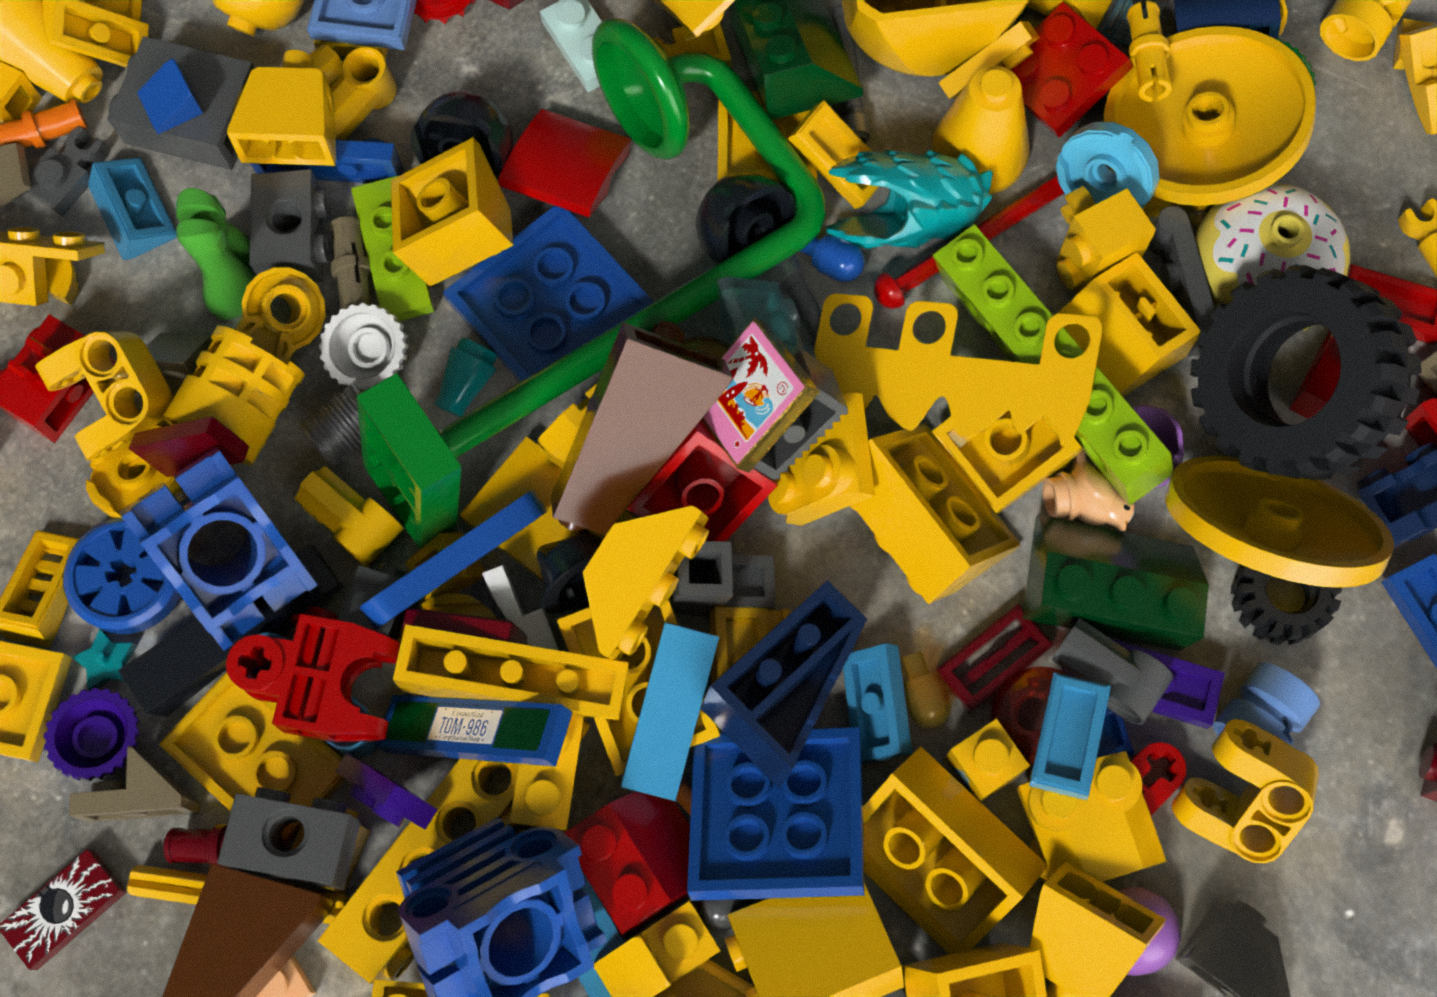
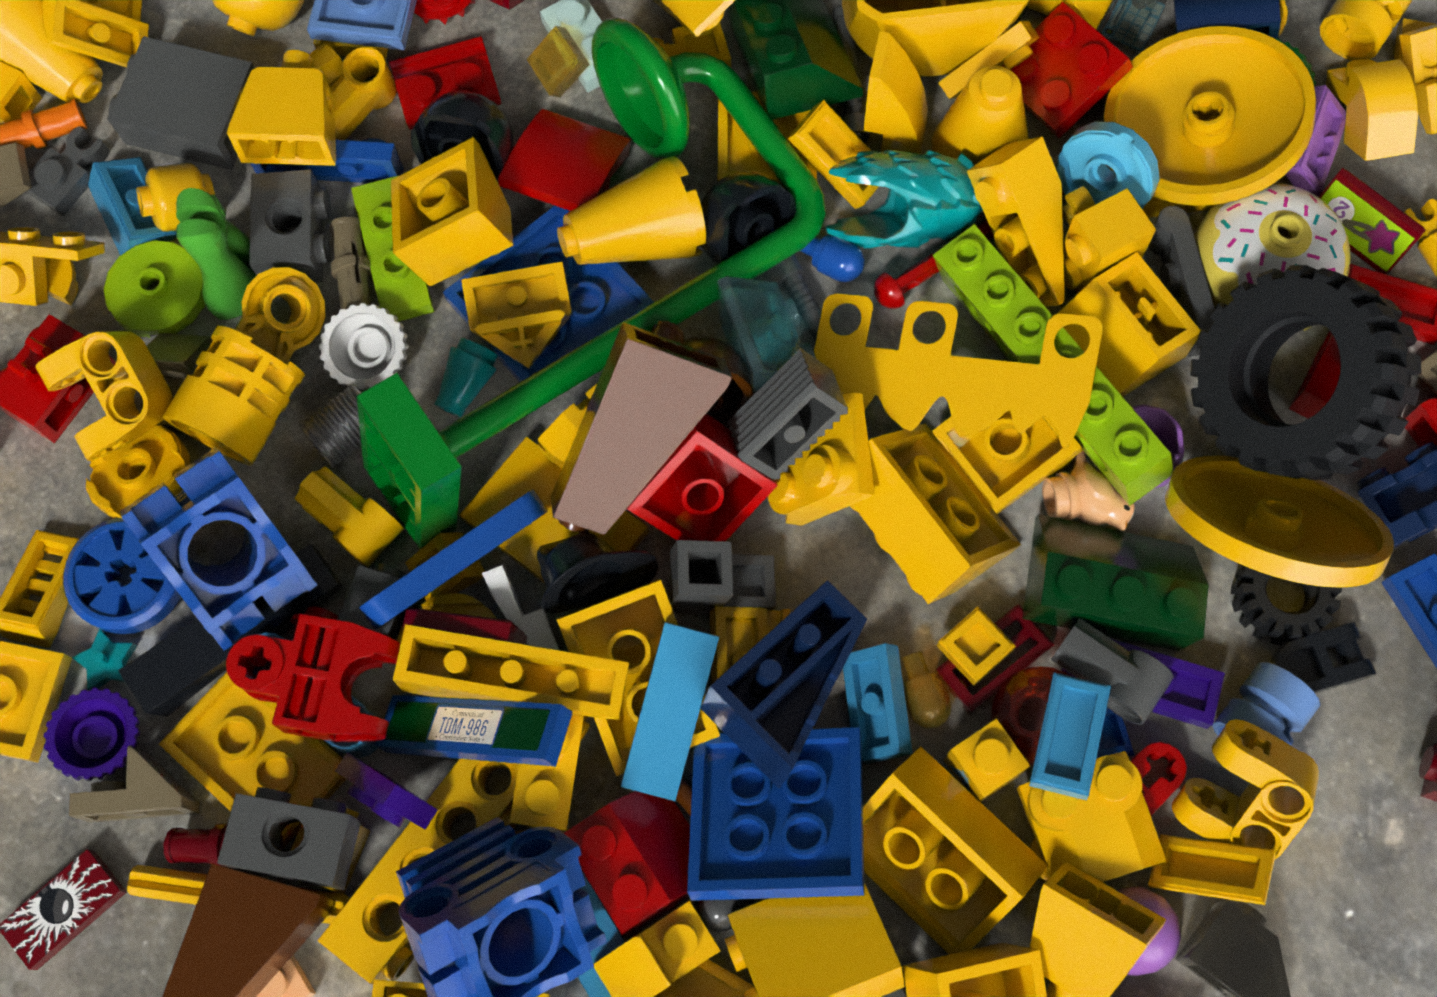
(162, 189): none -> yellow head
(168, 306): none -> lime plate
(169, 98): blue slope -> none
(180, 444): dark red tile -> none
(440, 71): none -> red plate
(519, 309): none -> yellow slope
(557, 61): none -> clear yellow tile
(637, 220): none -> yellow cone
(637, 571): yellow slope -> none
(762, 397): tile -> none
(895, 98): none -> yellow slope
(975, 645): none -> yellow tile
(1025, 213): none -> yellow slope
(1149, 51): yellow pin -> none
(1214, 869): none -> yellow tile
(1310, 662): none -> black plate
(1315, 163): none -> medium lavender plate
(1374, 226): none -> slope
(1379, 107): none -> yellow brick

